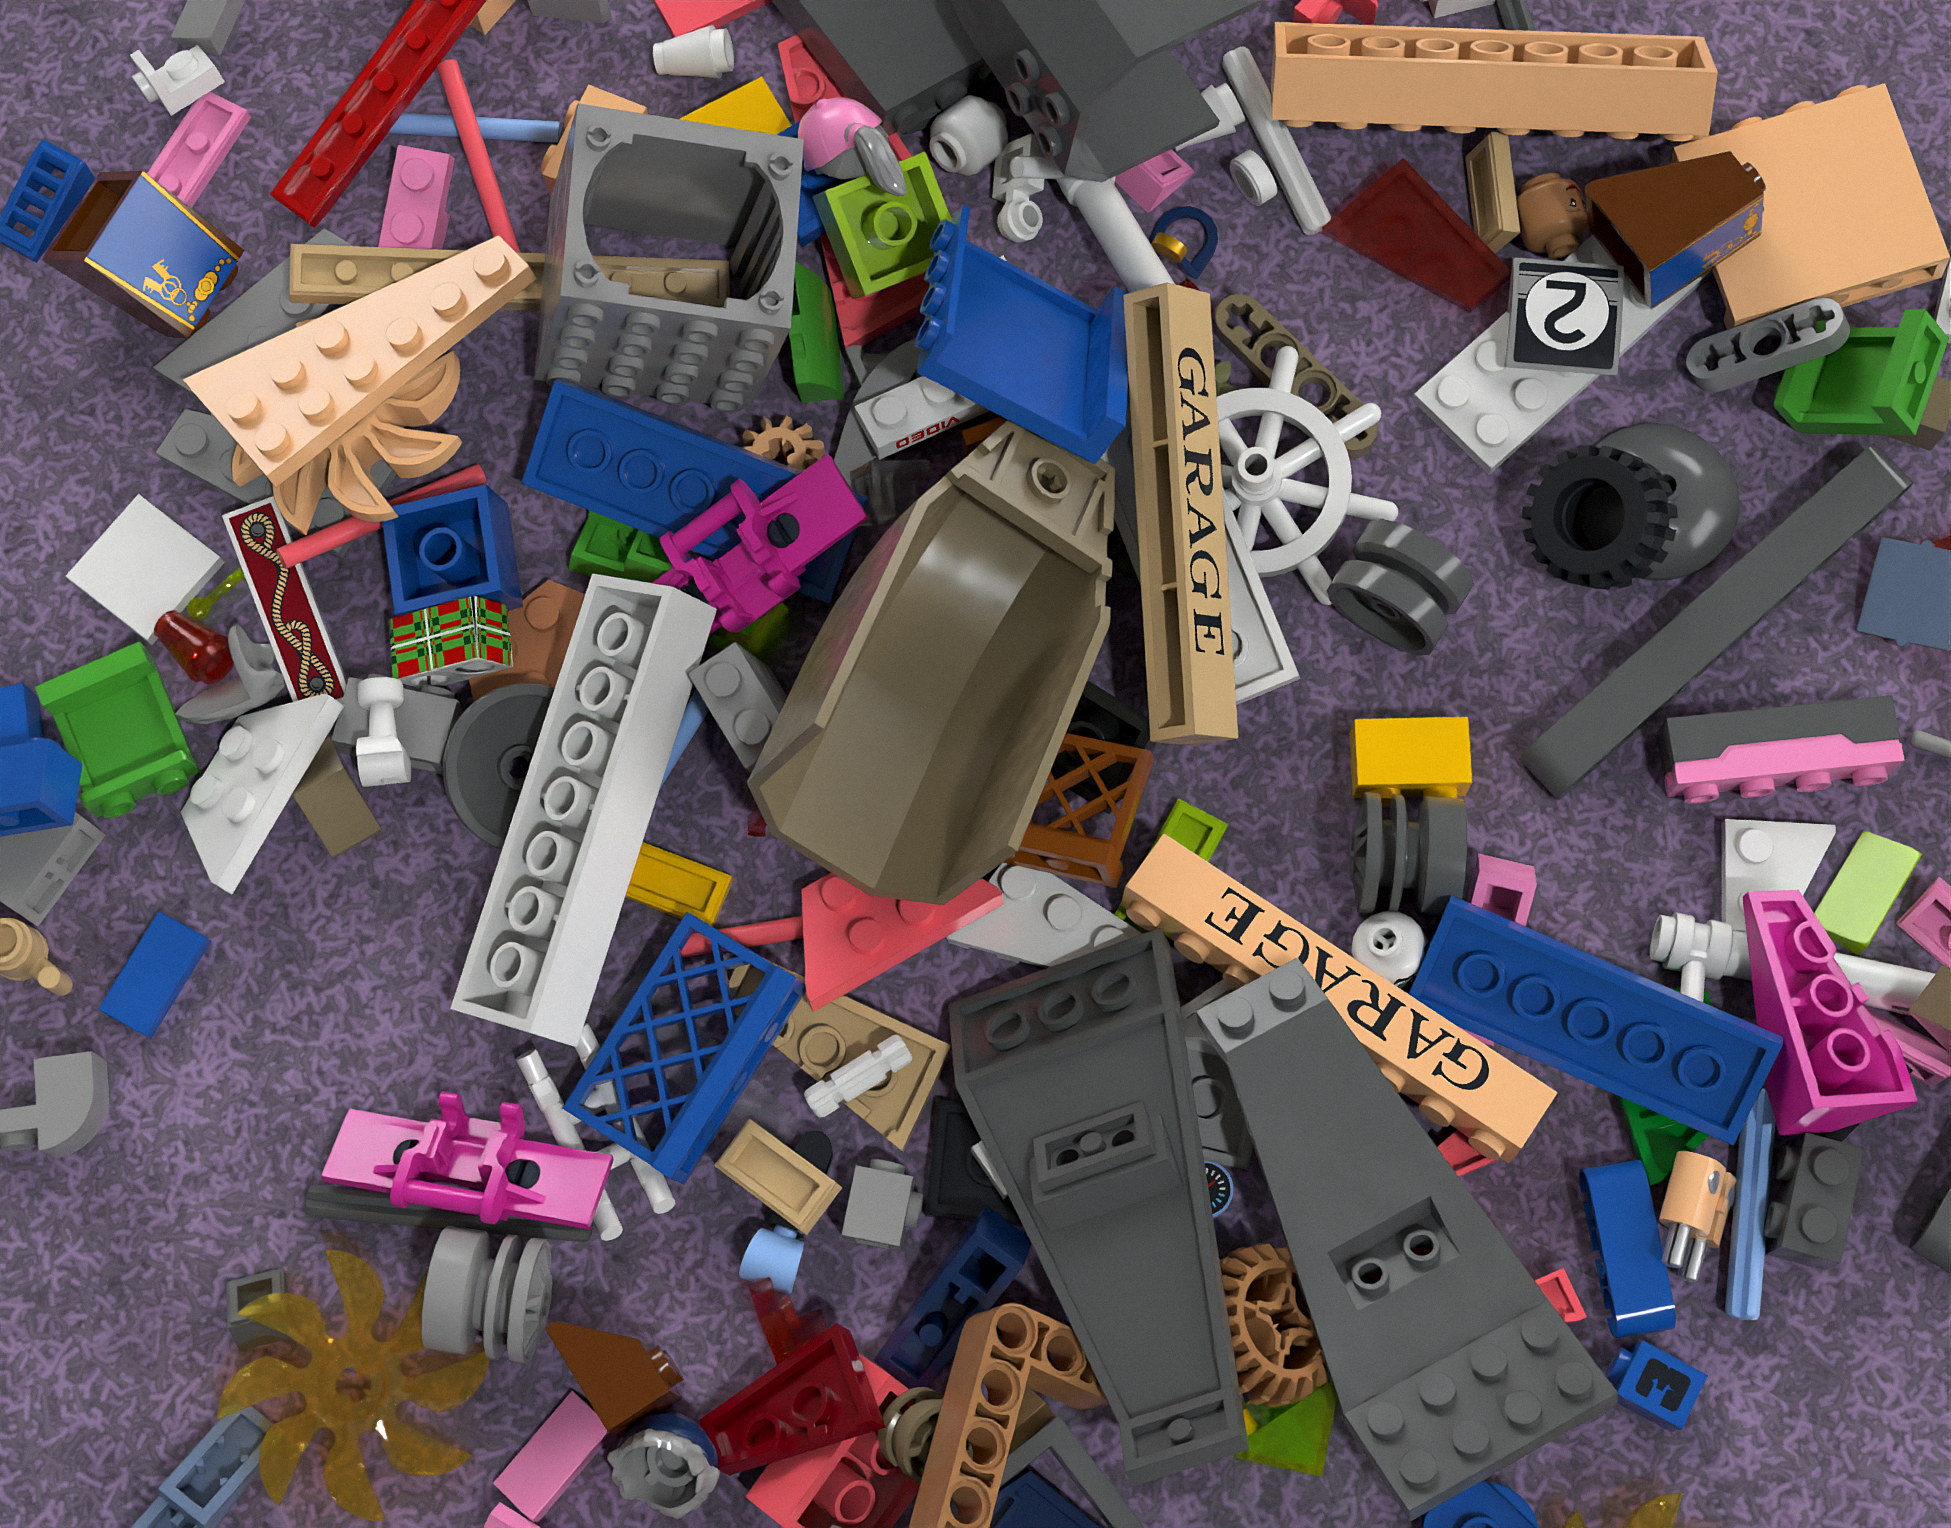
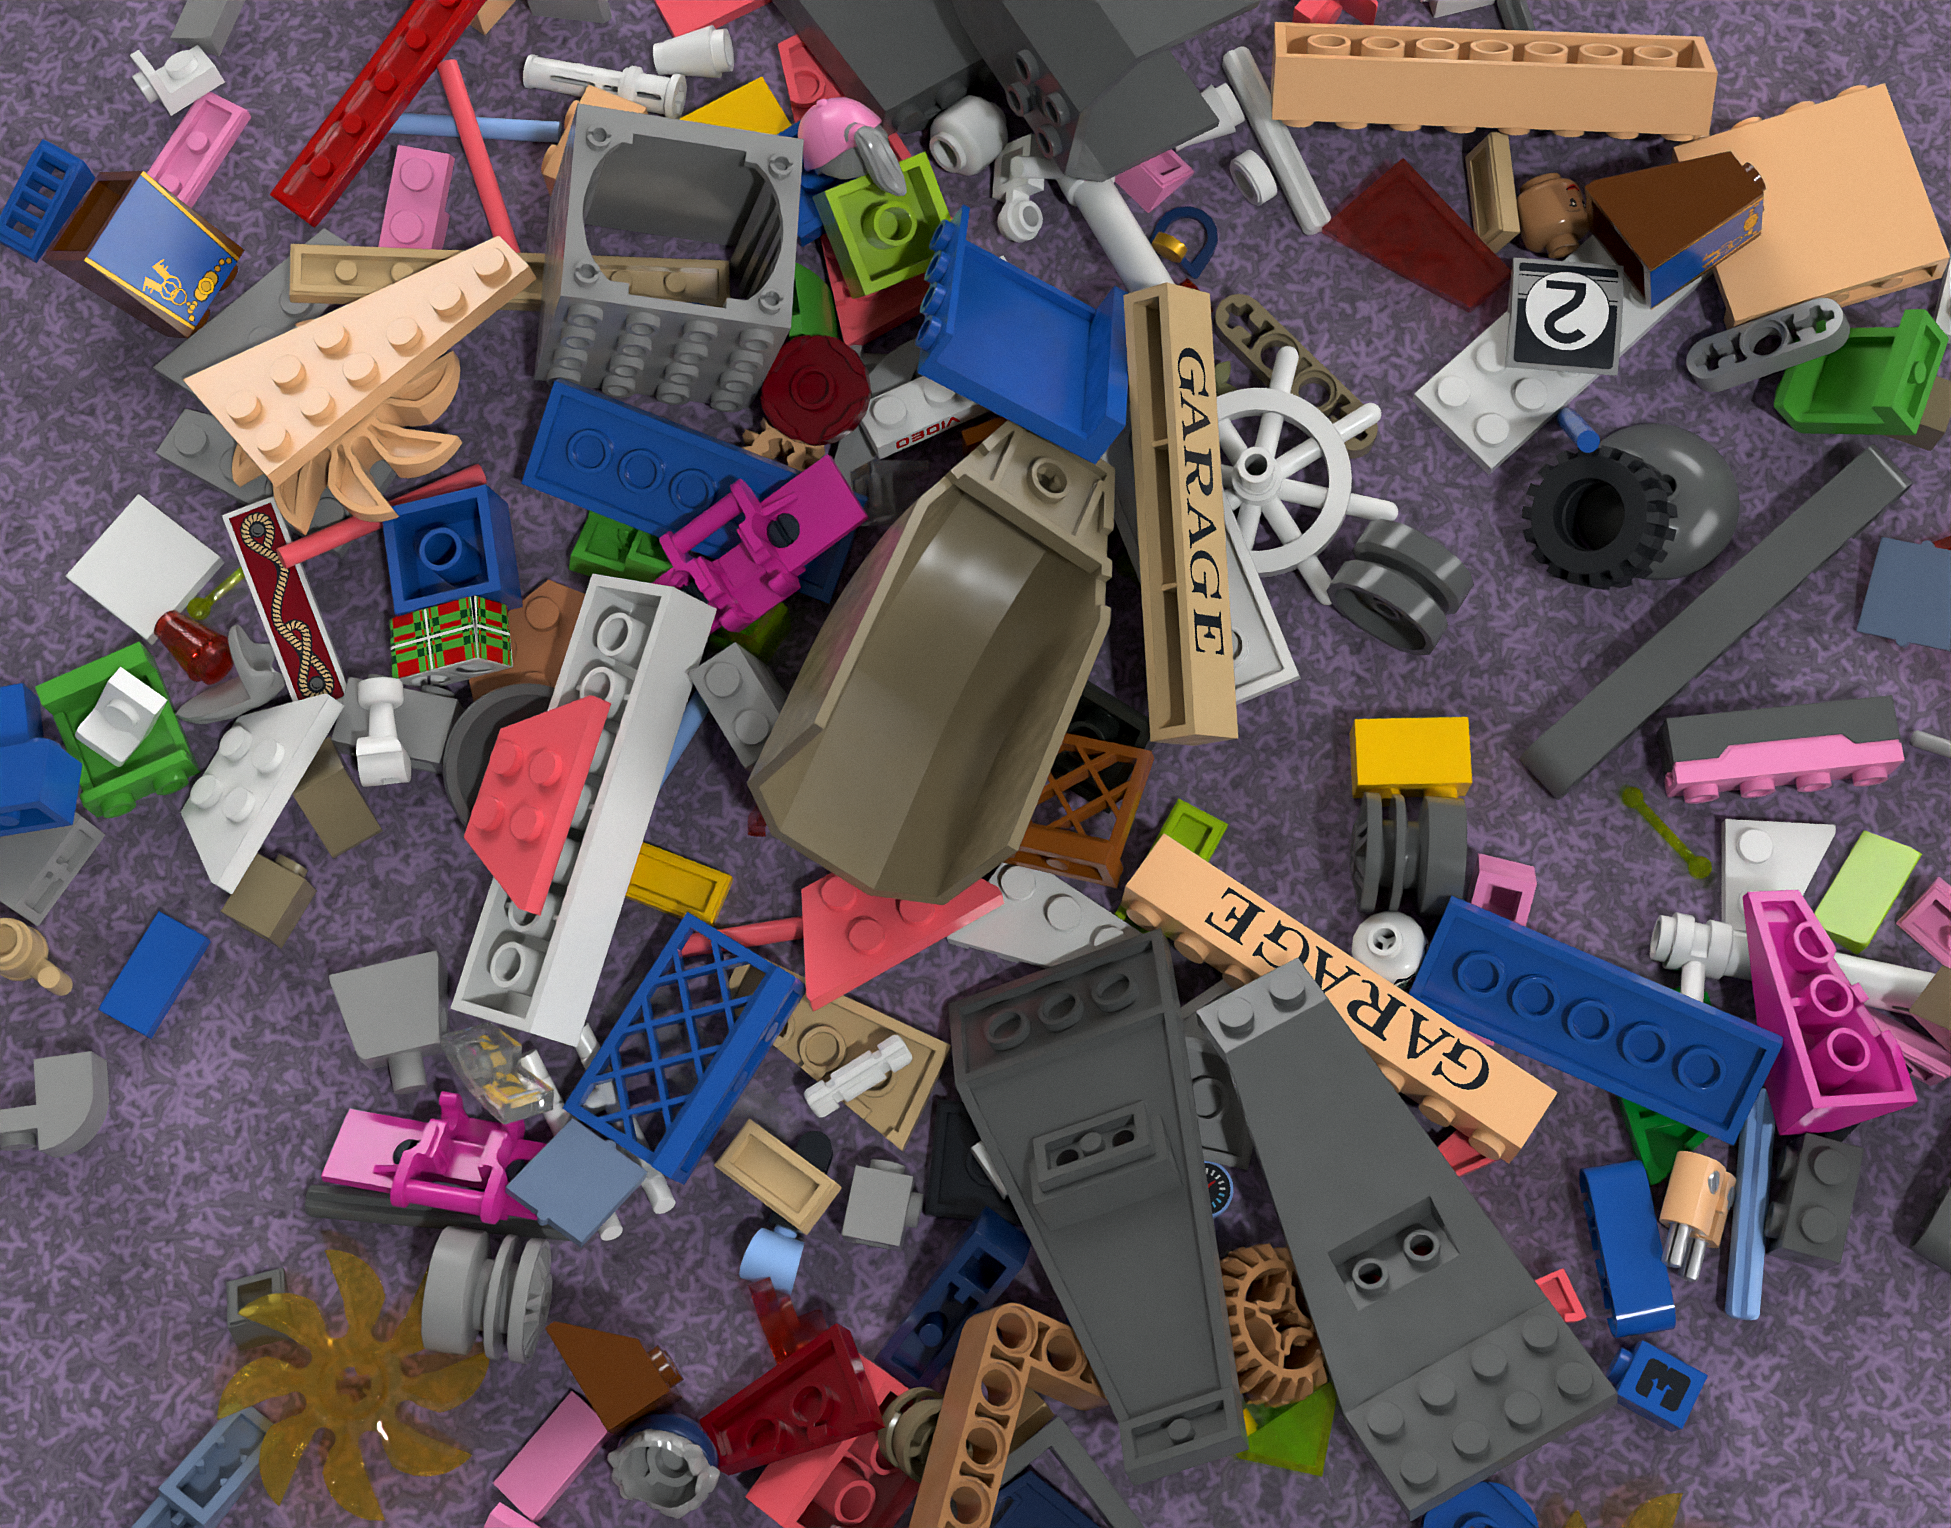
(121, 718): none -> white bracket
(270, 898): none -> dark tan brick
(396, 1015): none -> light grey torso
(492, 1071): none -> clear slope
(533, 796): none -> coral wing
(576, 1182): none -> sand blue piece
(654, 92): none -> white pin
(816, 390): none -> dark red tile
(1578, 430): none -> blue bar
(1699, 866): none -> clear neon green hinge

